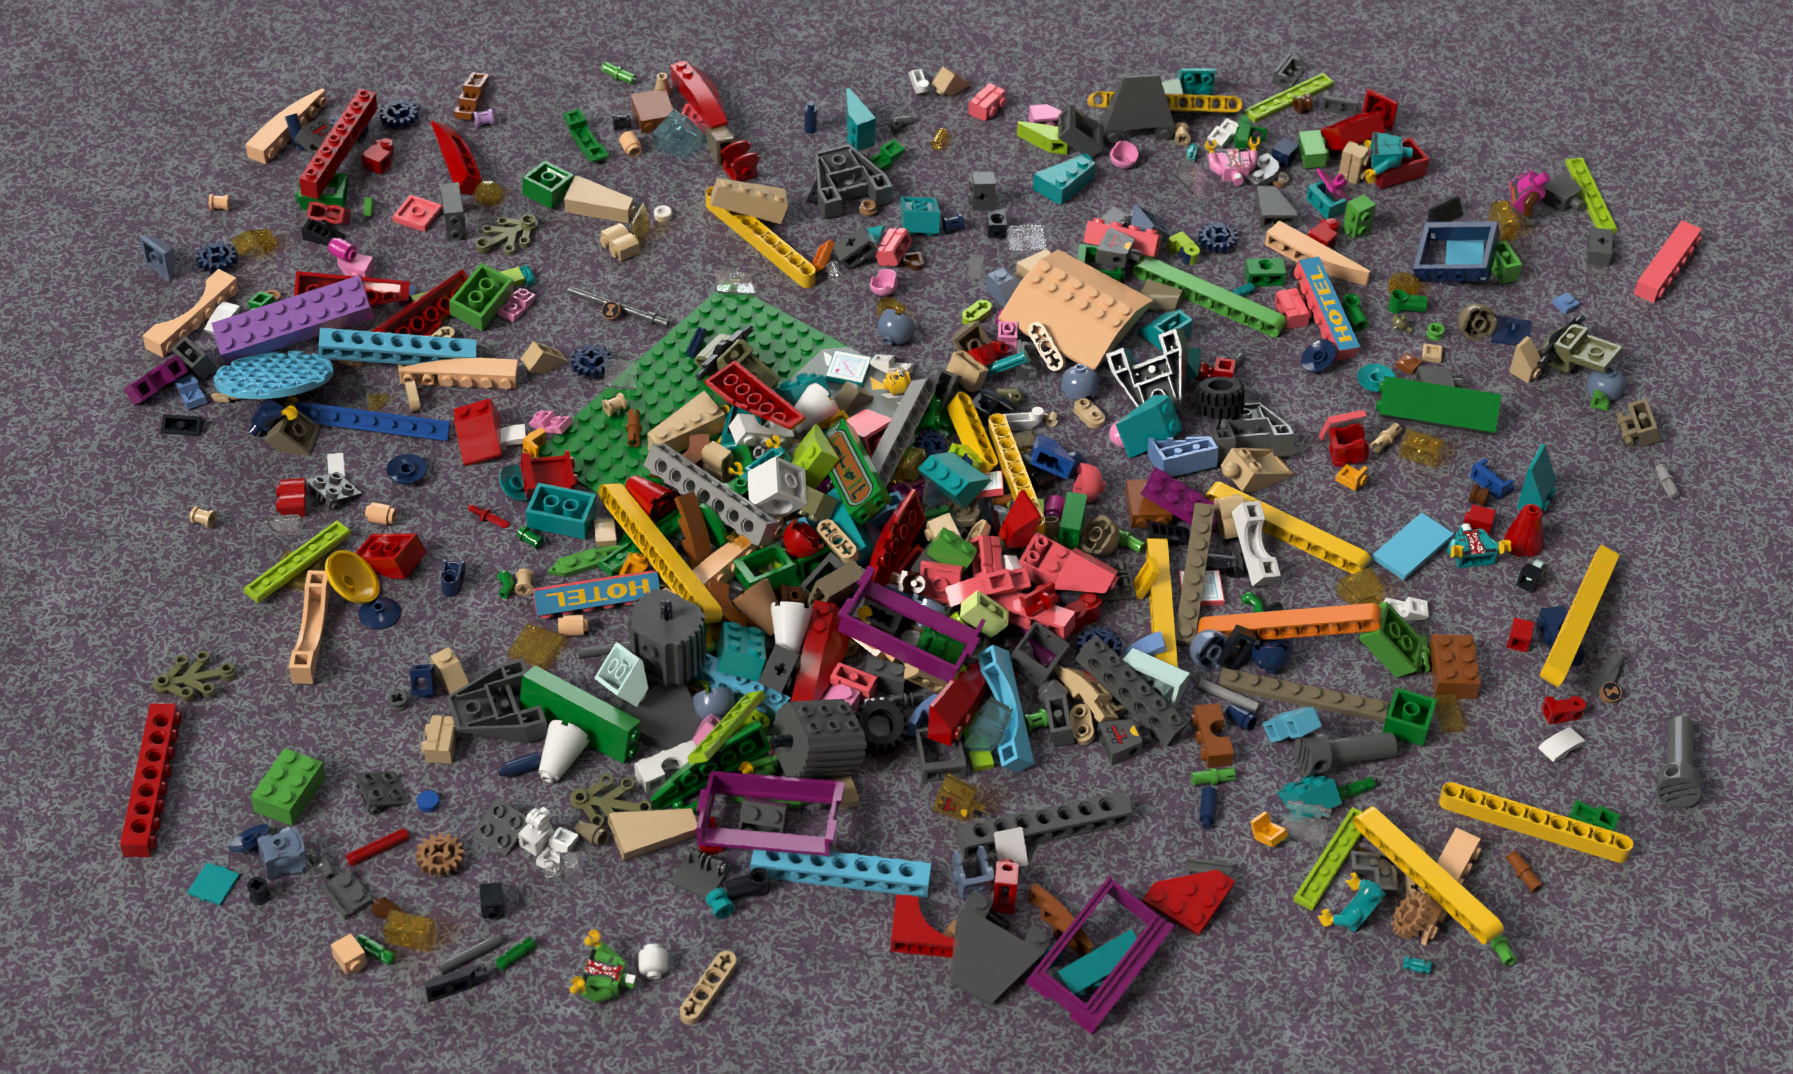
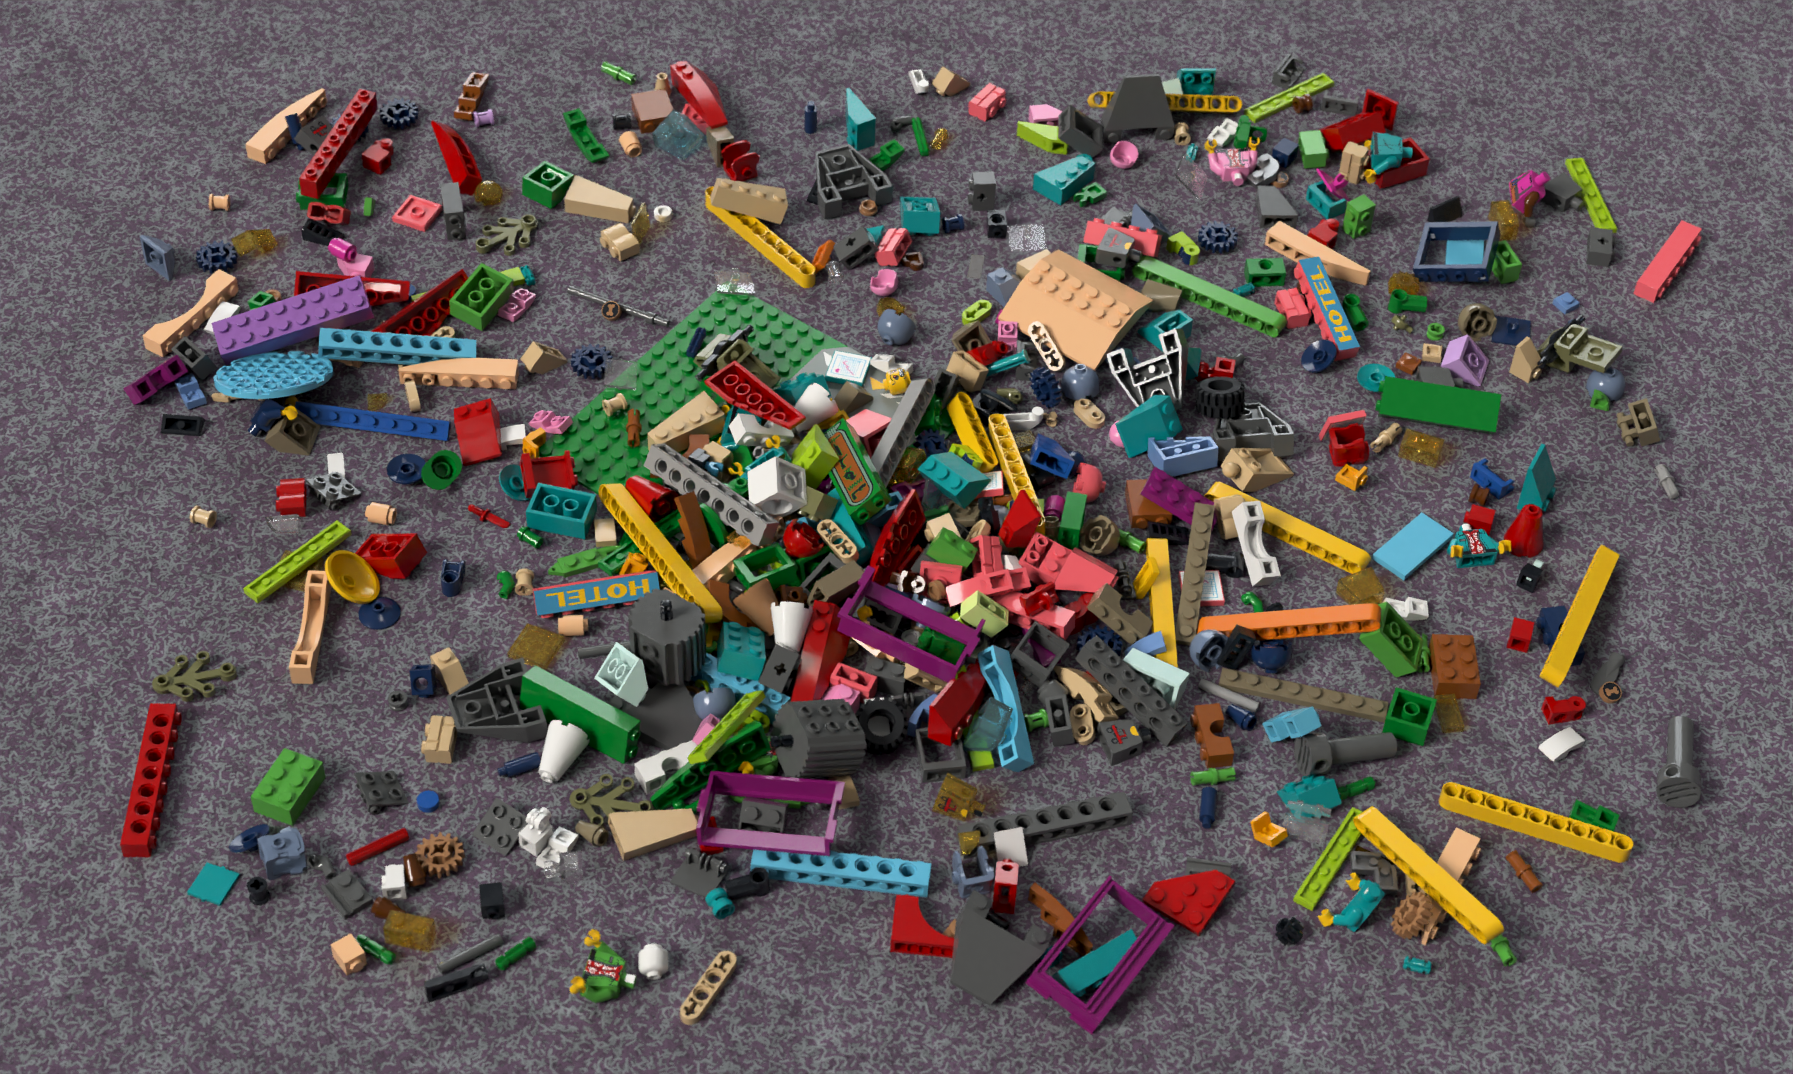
(394, 882): none -> white brick
(413, 870): none -> reddish brown cone
(441, 469): none -> green piece
(702, 460): none -> piece
(920, 136): none -> green axle
(936, 590): none -> medium nougat tile
(968, 841): none -> clear yellow tile
(1045, 387): none -> dark blue gear
(1091, 193): none -> green plate
(1106, 606): none -> dark tan arch
(1289, 931): none -> black gear
(1465, 360): none -> lavender slope

